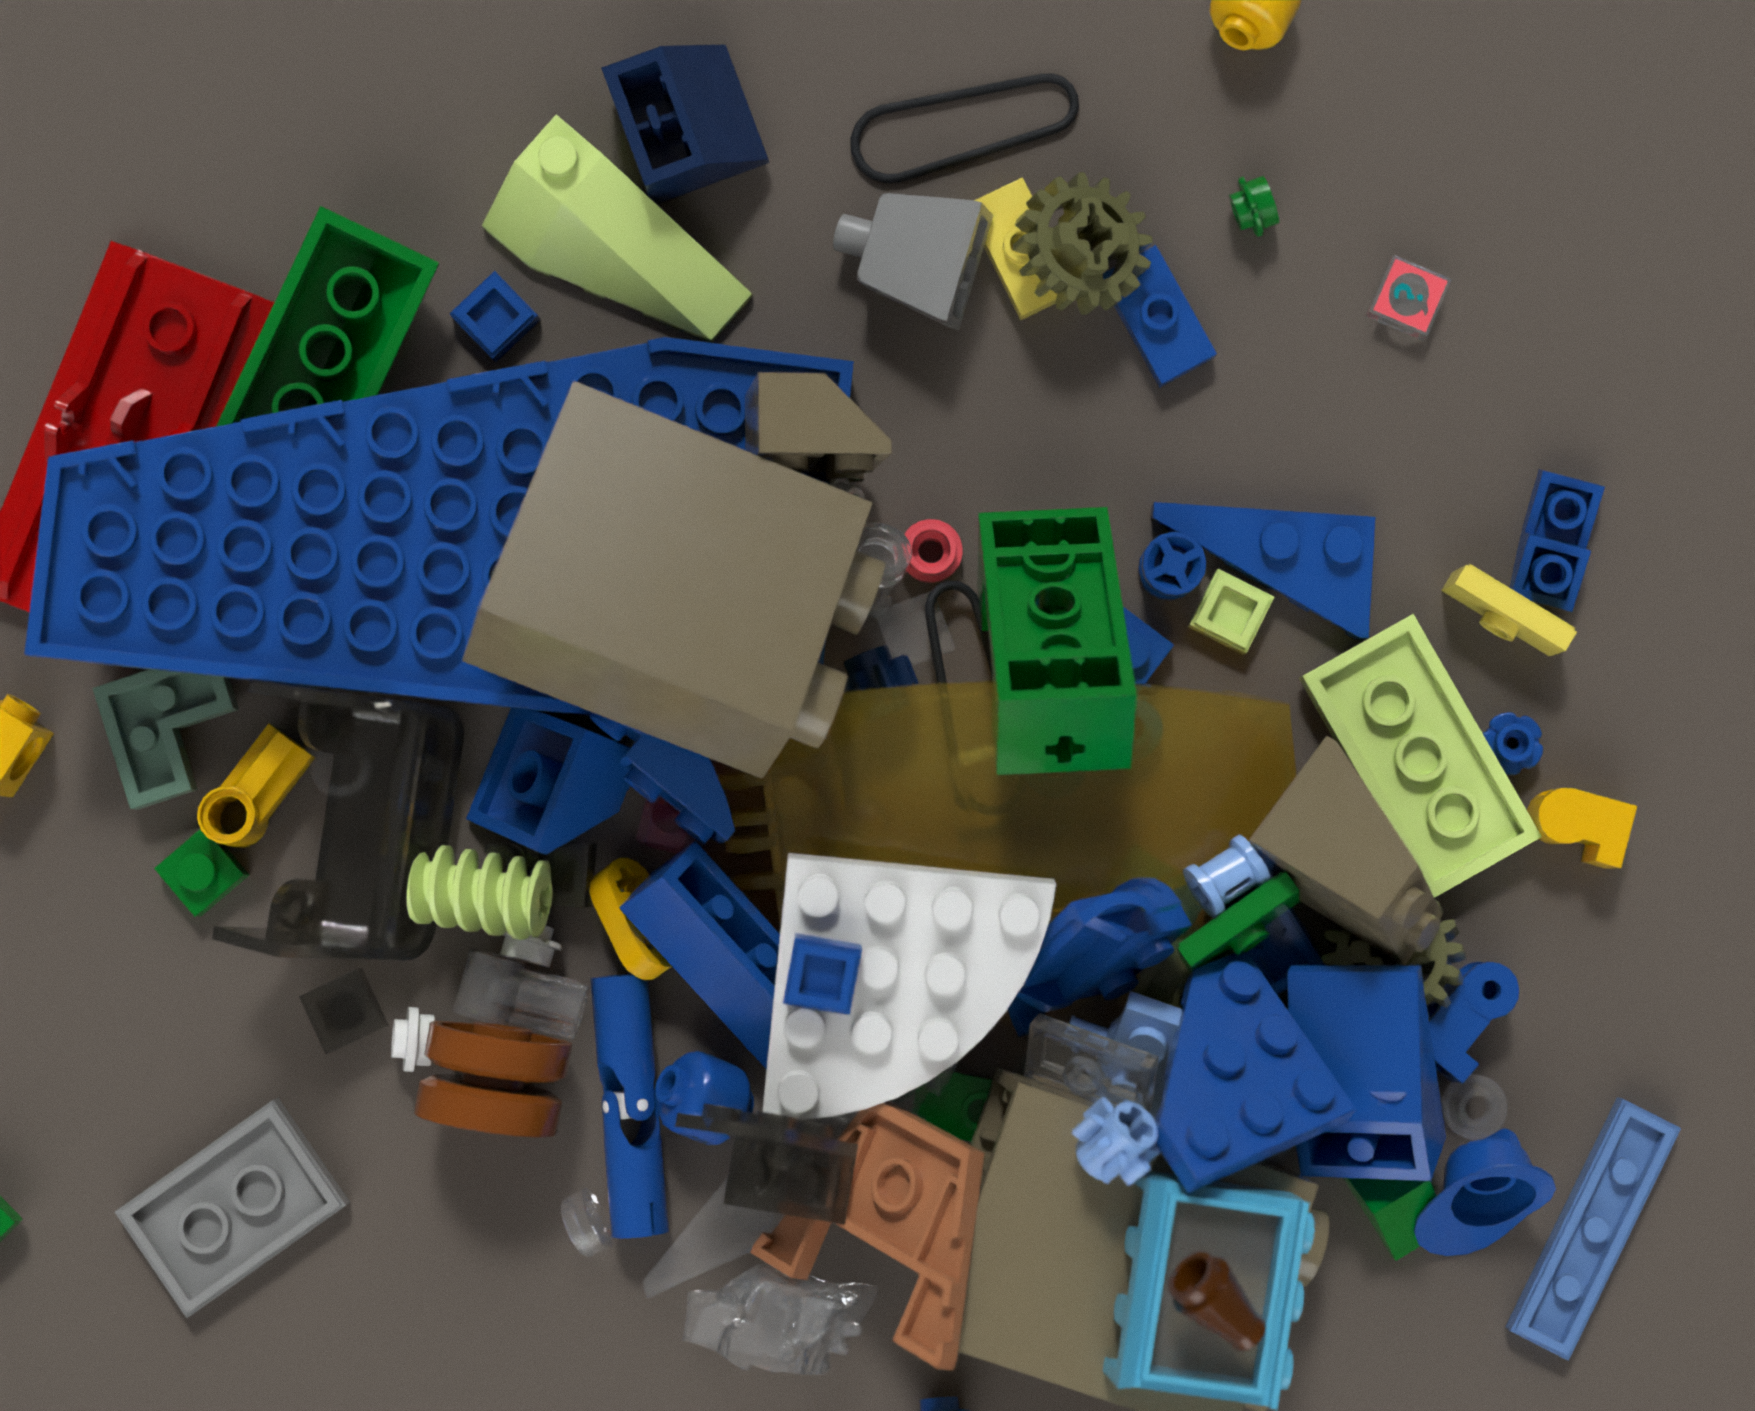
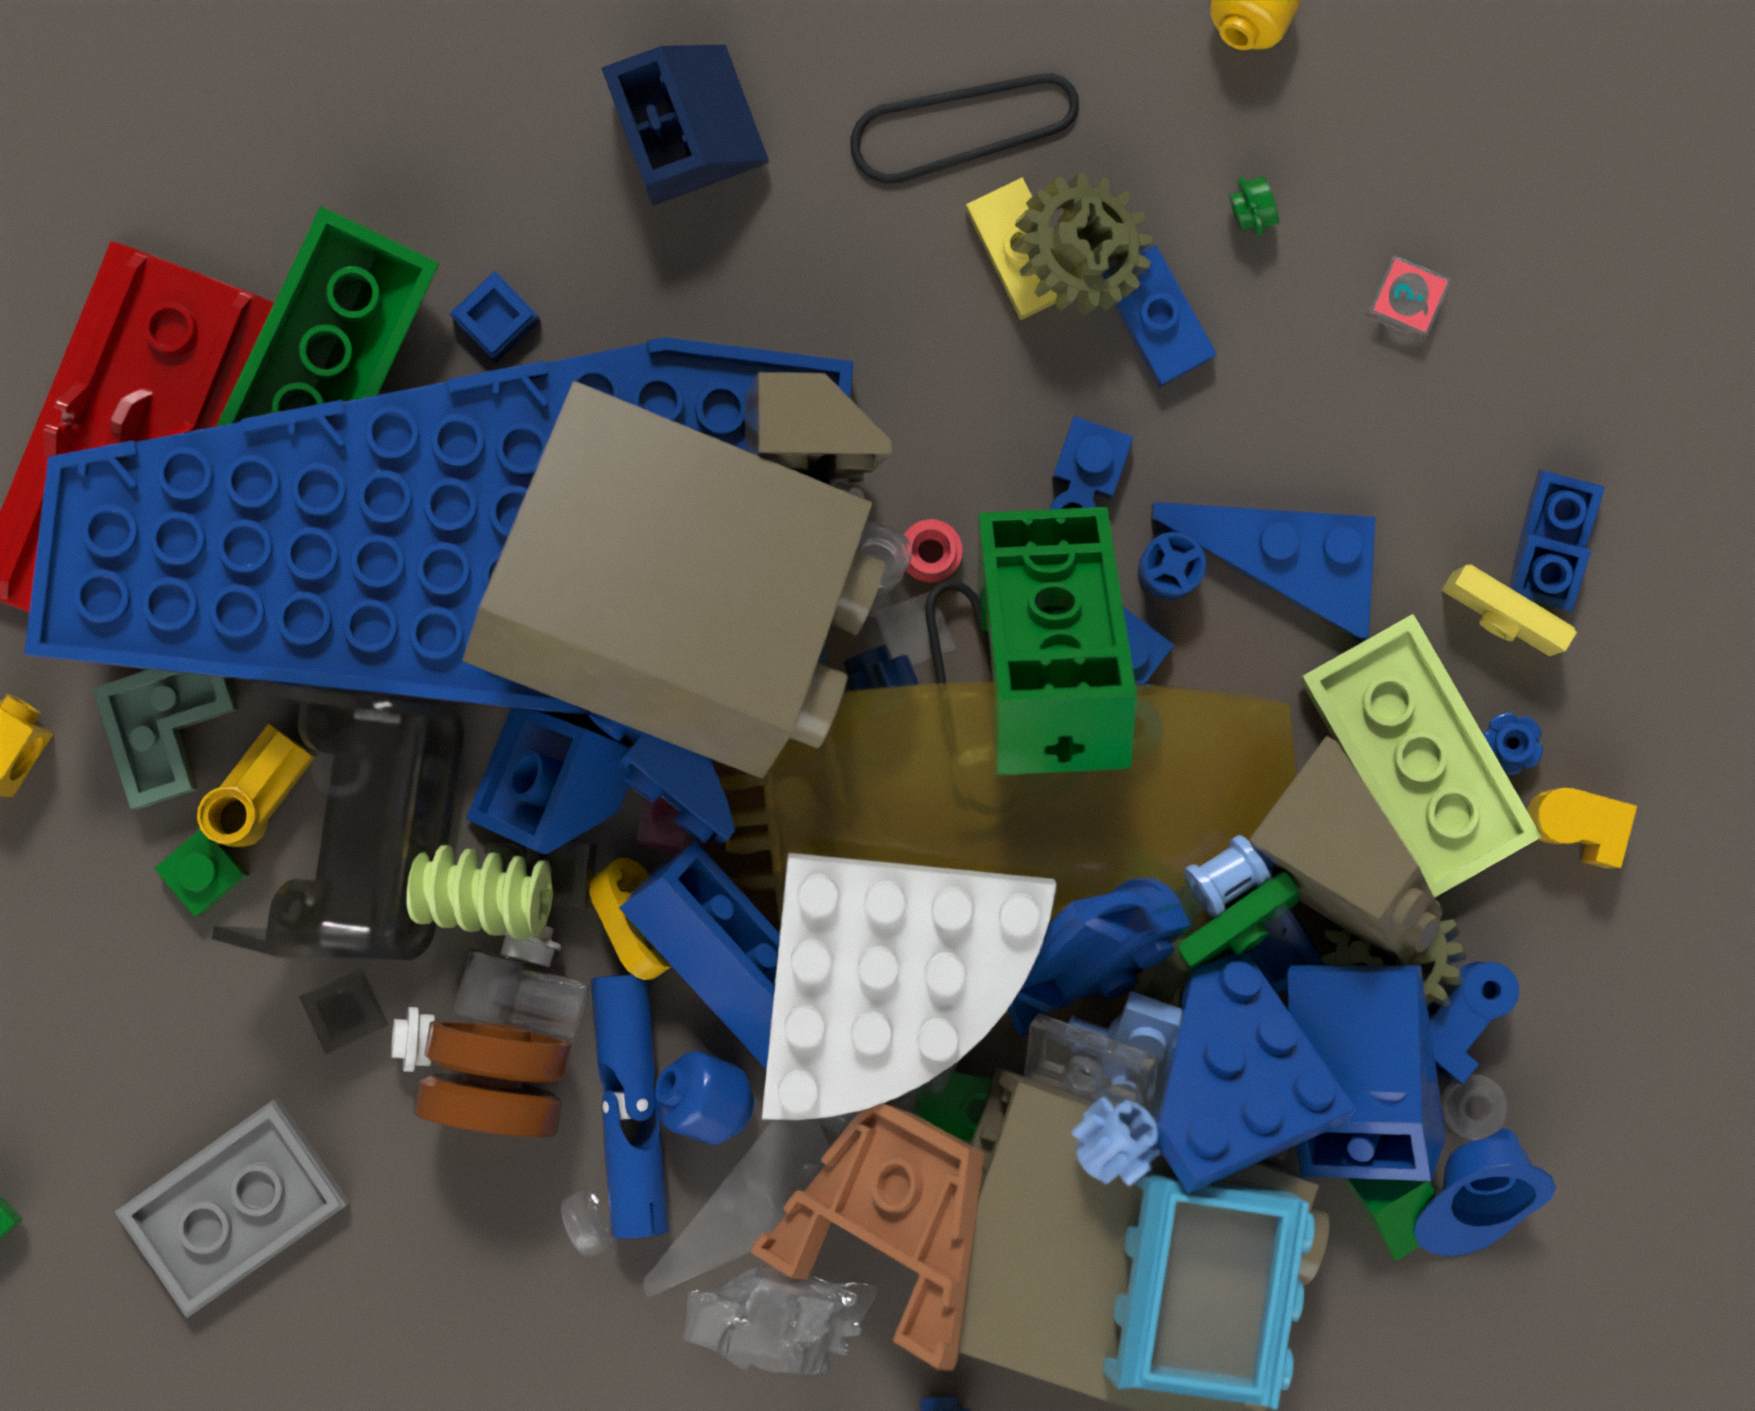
(590, 225): yellowish green wedge -> none
(781, 1162): clear smoke bracket -> none
(822, 974): blue tile -> none
(919, 251): light grey torso -> none
(1090, 463): none -> blue plate
(1214, 1299): reddish brown cone -> none
(1230, 612): yellowish green tile -> none
(1592, 1228): medium blue tile -> none

